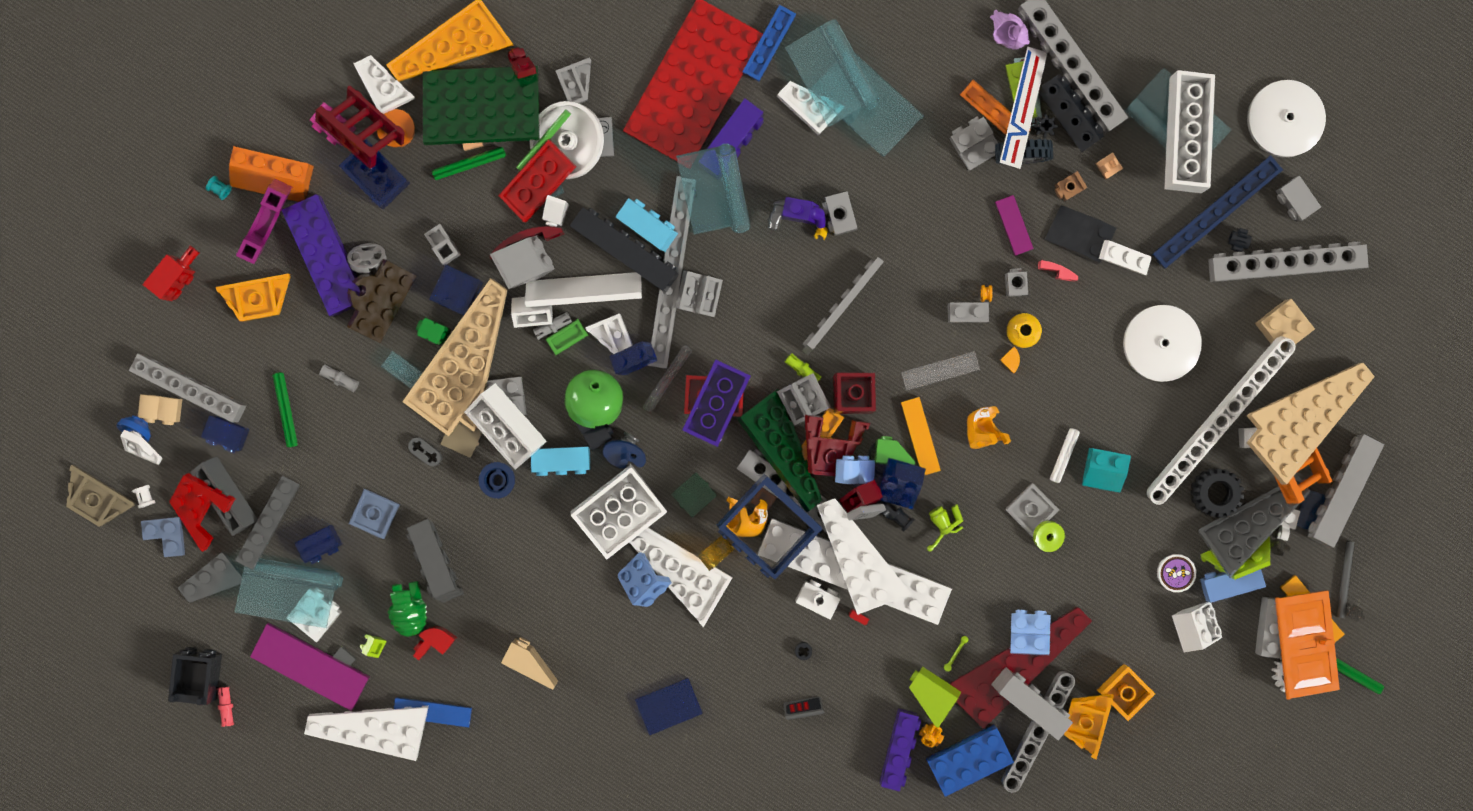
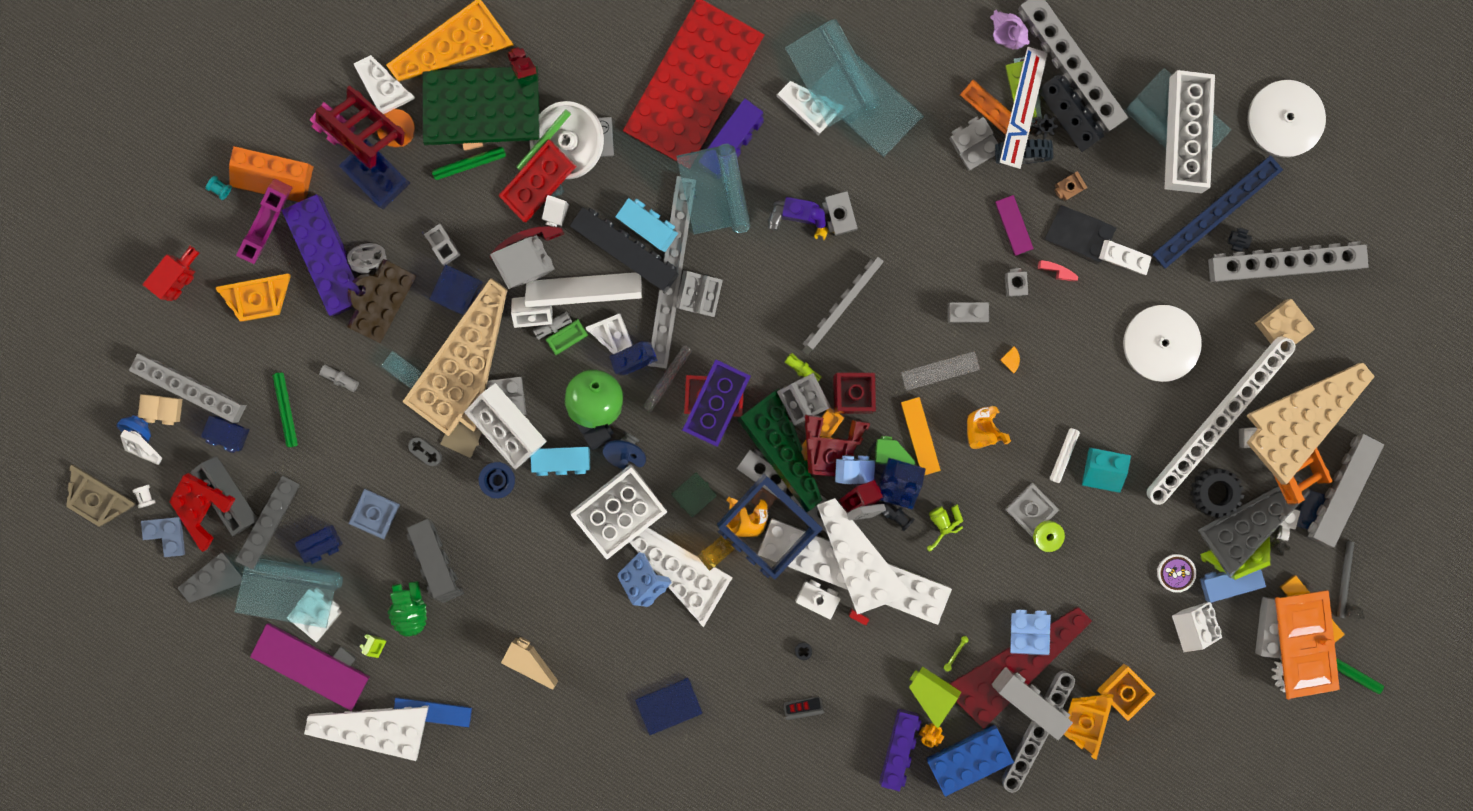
(192, 680): black container -> none
(225, 706): coral pin -> none
(432, 331): green brick -> none
(437, 637): red brick -> none
(575, 80): light grey wing -> none
(769, 43): blue plate -> none
(986, 293): light orange bush -> none
(1014, 334): yellow piece -> none
(1109, 165): light nougat tile -> none
(1297, 199): light grey brick -> none

